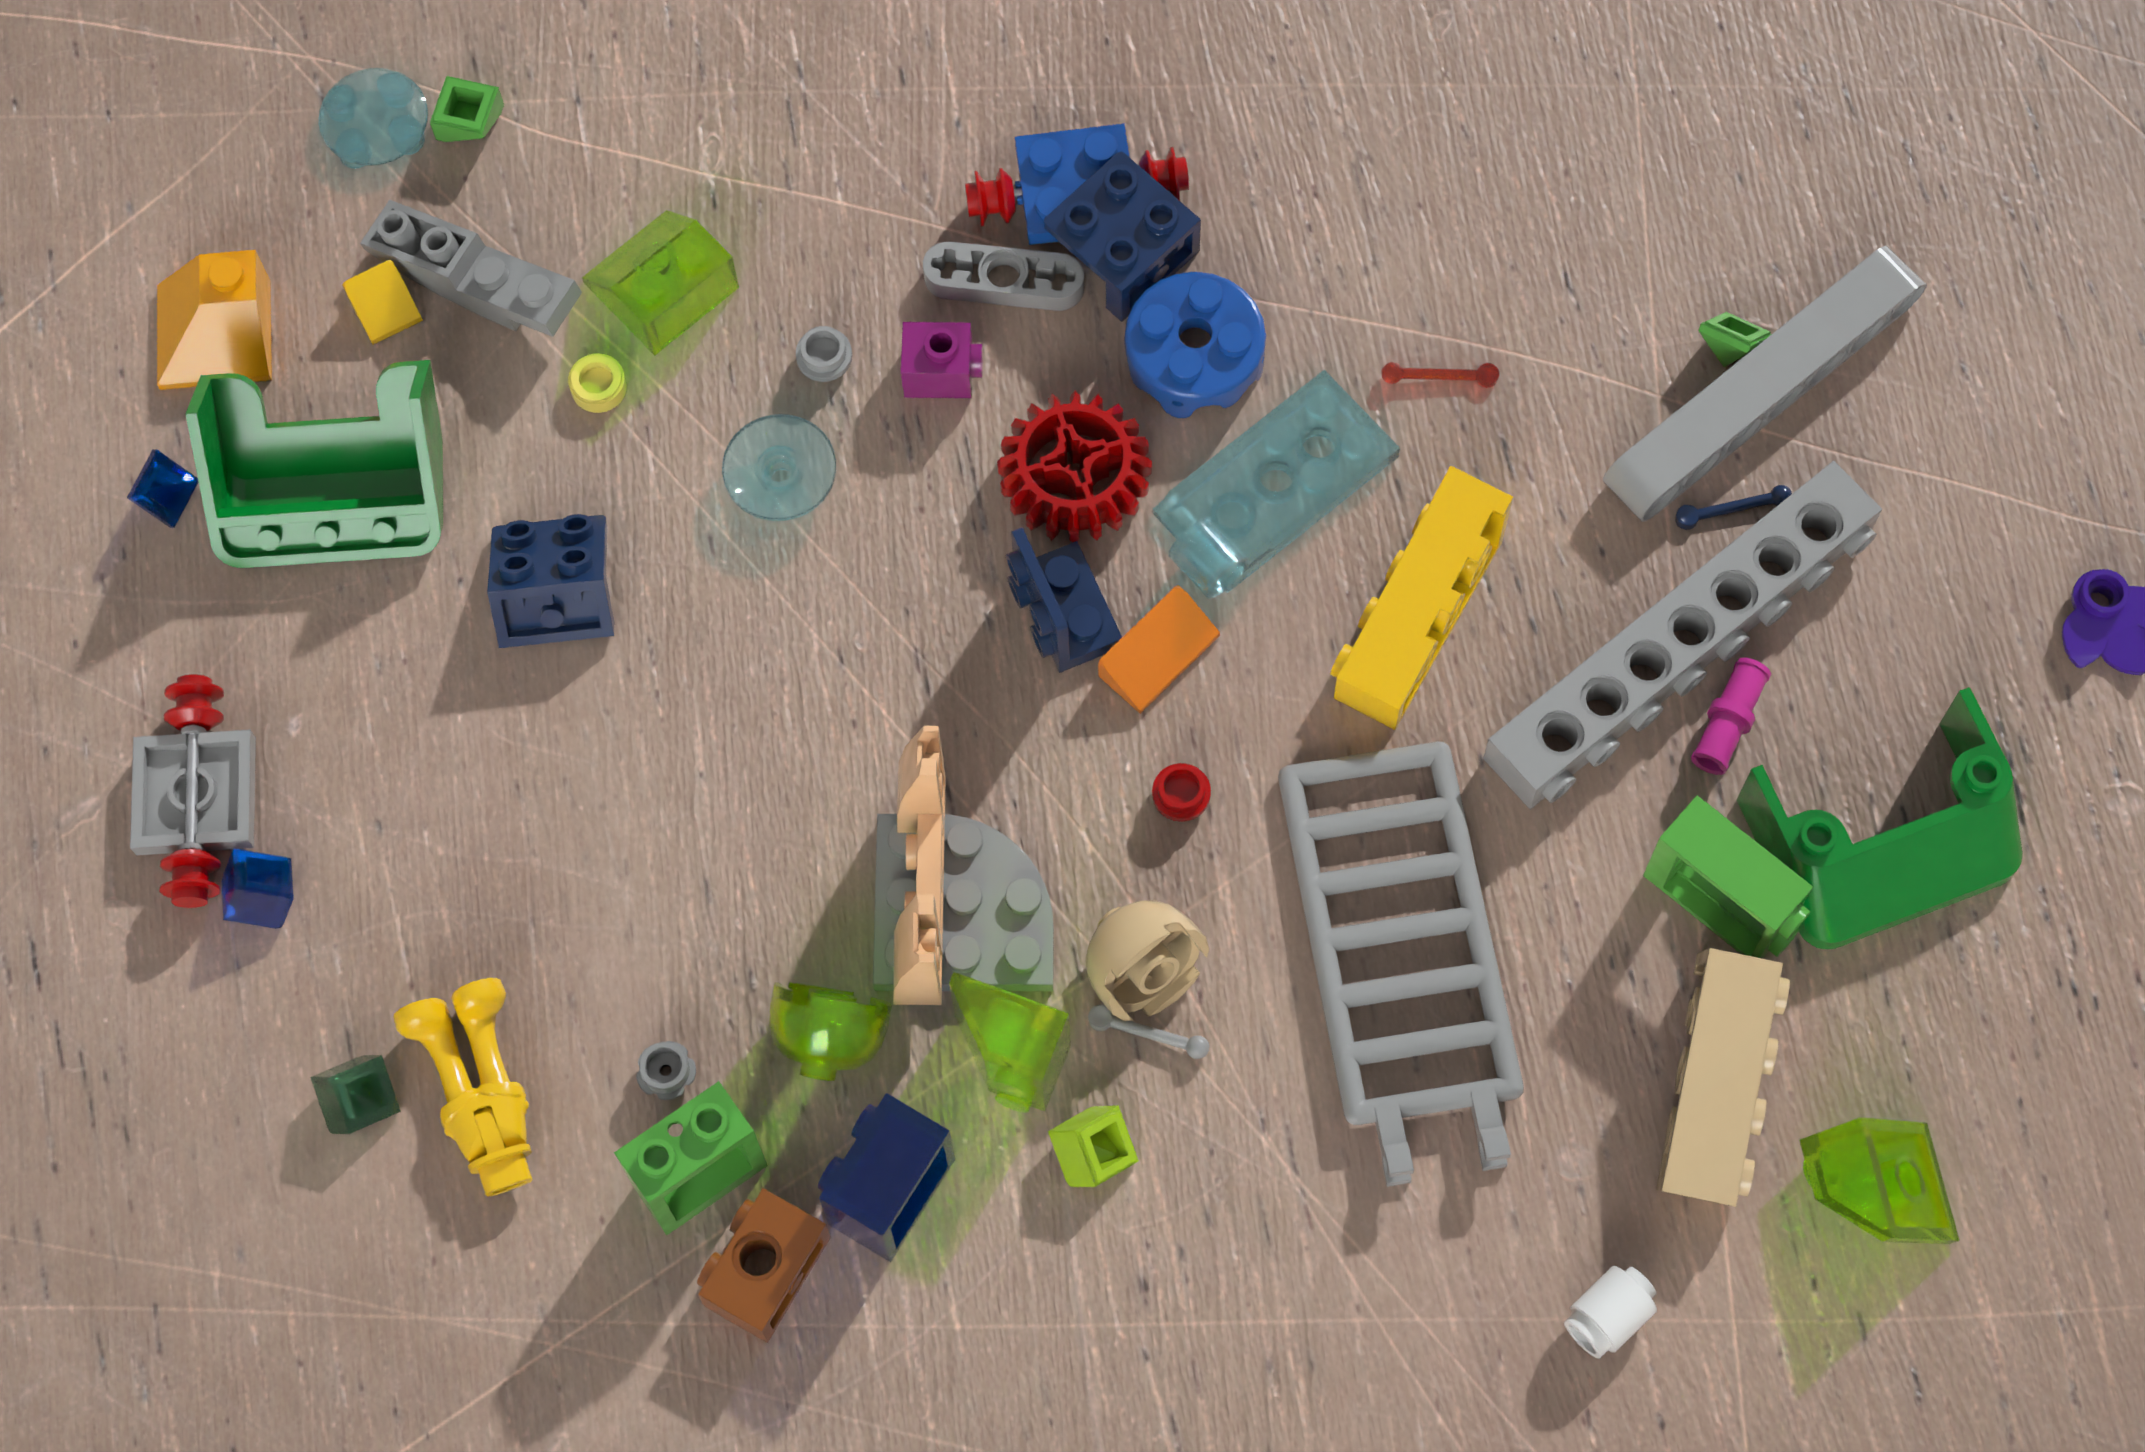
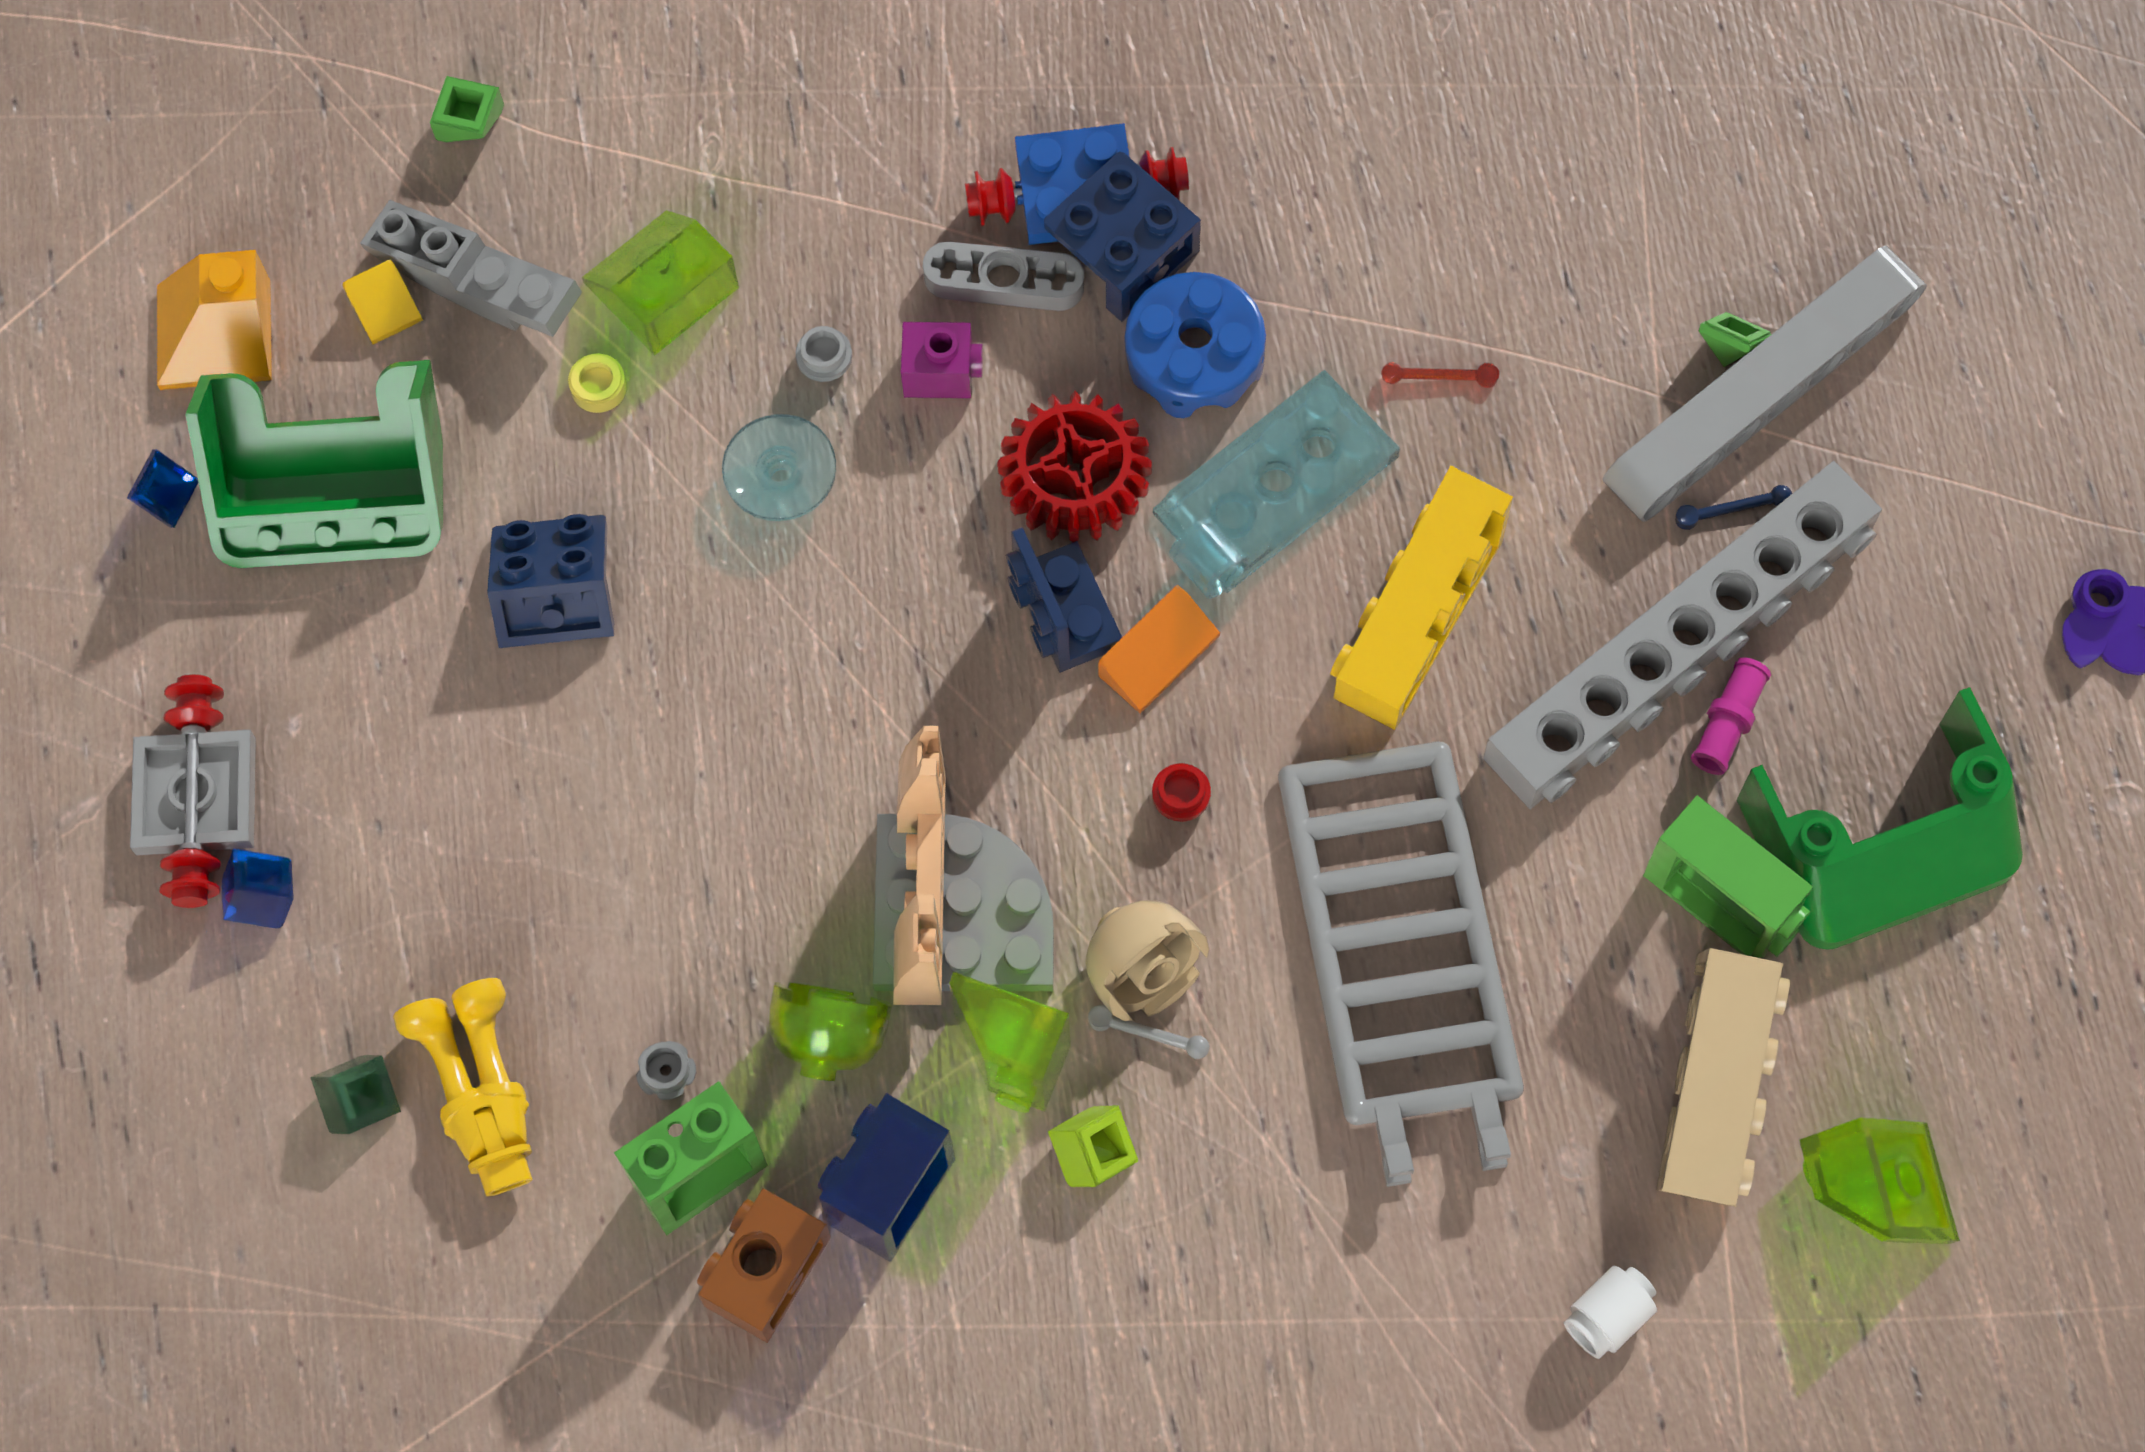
(373, 117): clear light blue dish -> none

